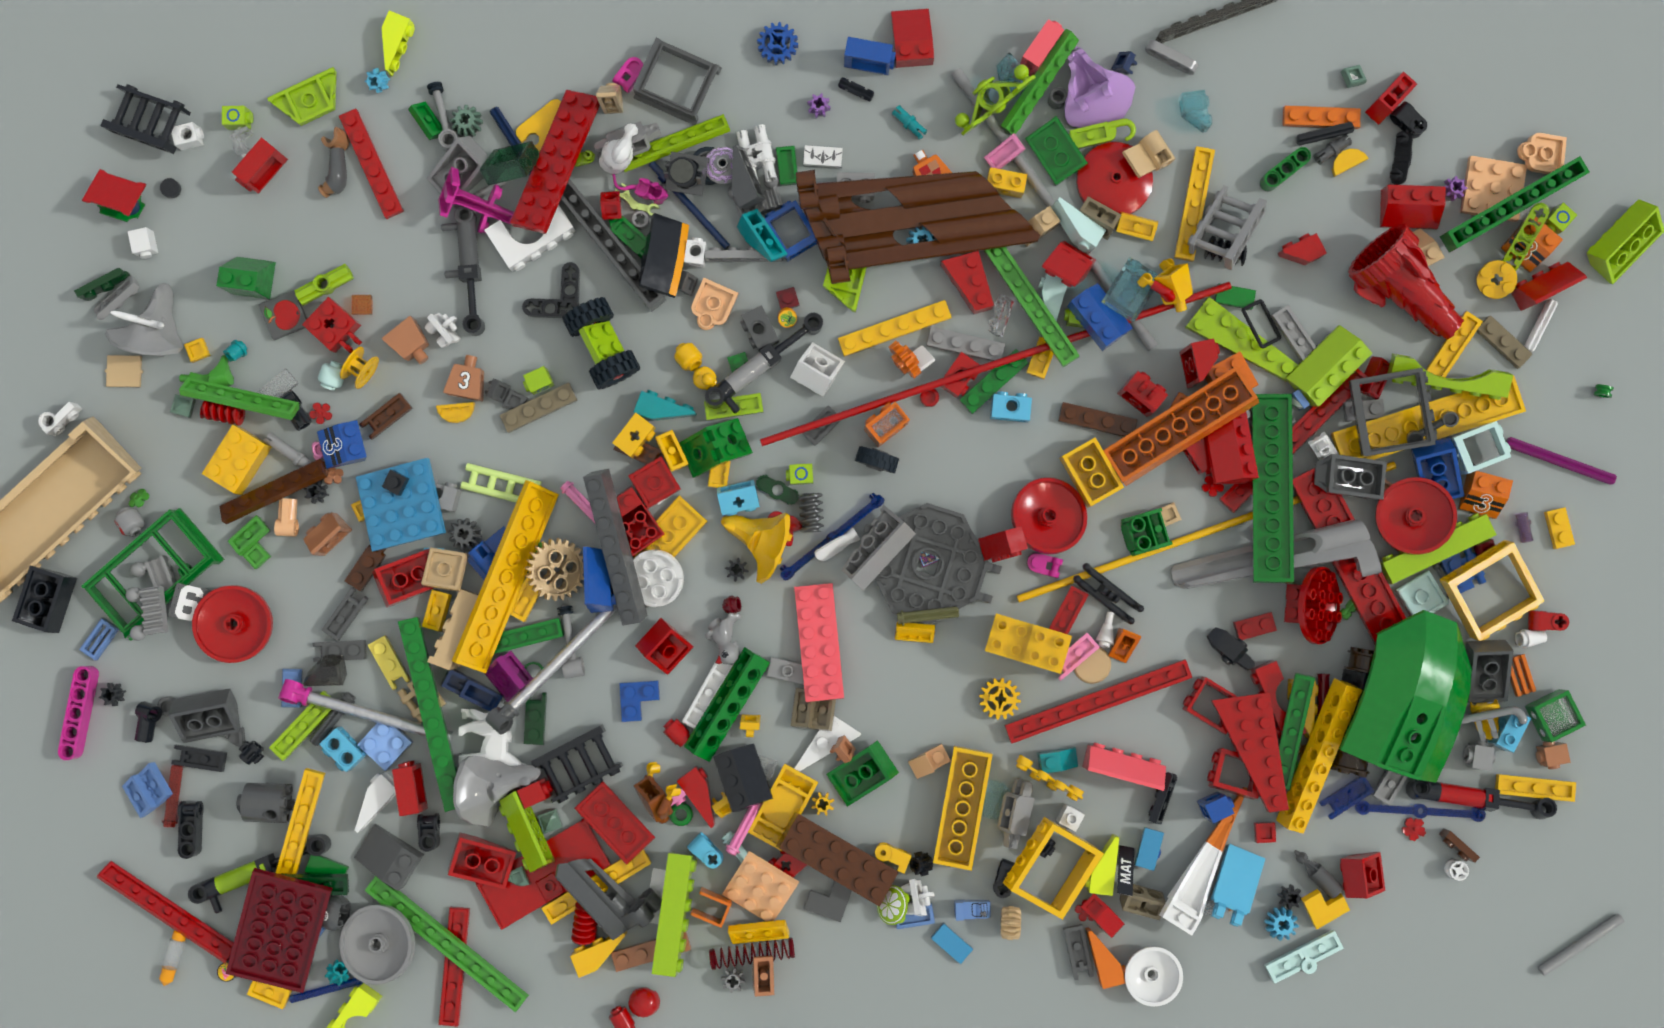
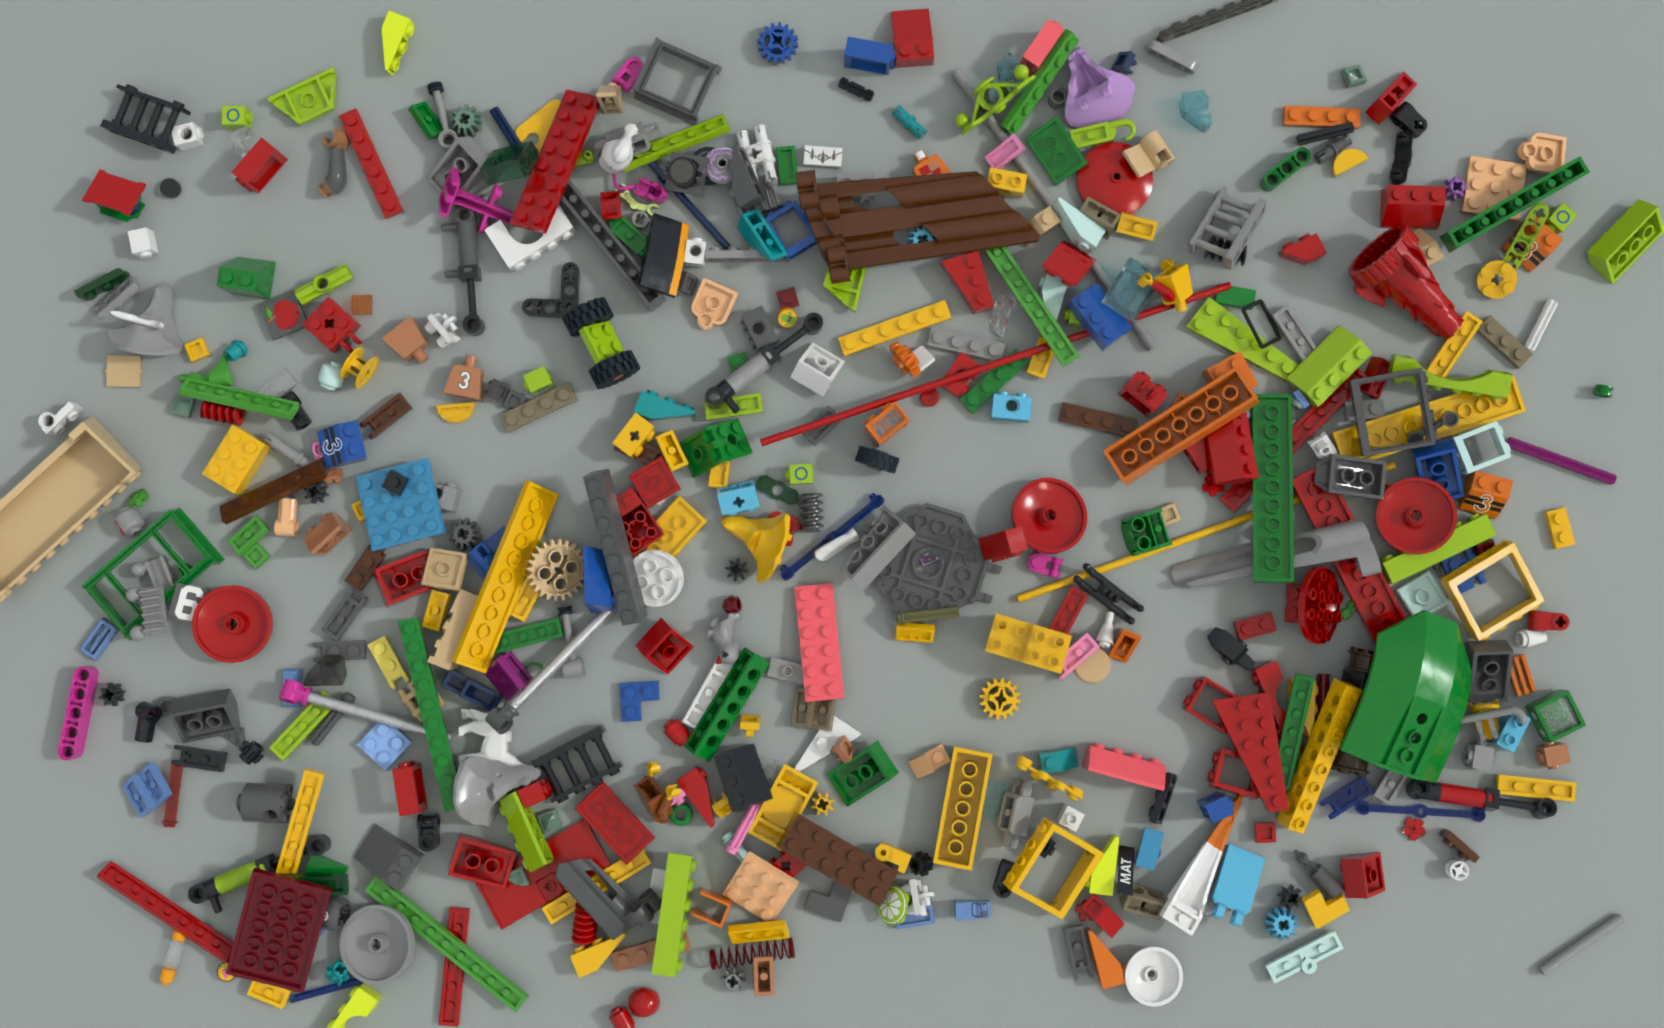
(44, 599): black slope -> none
(191, 815): black piece -> none
(321, 412): red plant -> none
(346, 744): medium azure brick -> none
(376, 798): white slope -> none
(377, 80): medium azure gear -> none
(494, 474): yellowish green bar -> none
(535, 721): dark green hinge -> none
(577, 498): bright pink axle -> none
(688, 356): yellow head -> none
(702, 848): medium azure piece -> none
(704, 378): yellow animal -> none
(818, 111): medium lavender gear -> none
(951, 943): dark azure tile -> none
(1010, 923): tan gear -> none
(1091, 472): yellow brick -> none
(1098, 701): red plate -> none
(1194, 200): yellow plate -> none
(1198, 360): red slope -> none
(1524, 527): clear purple pin -> none
(1546, 284): red slope -> none

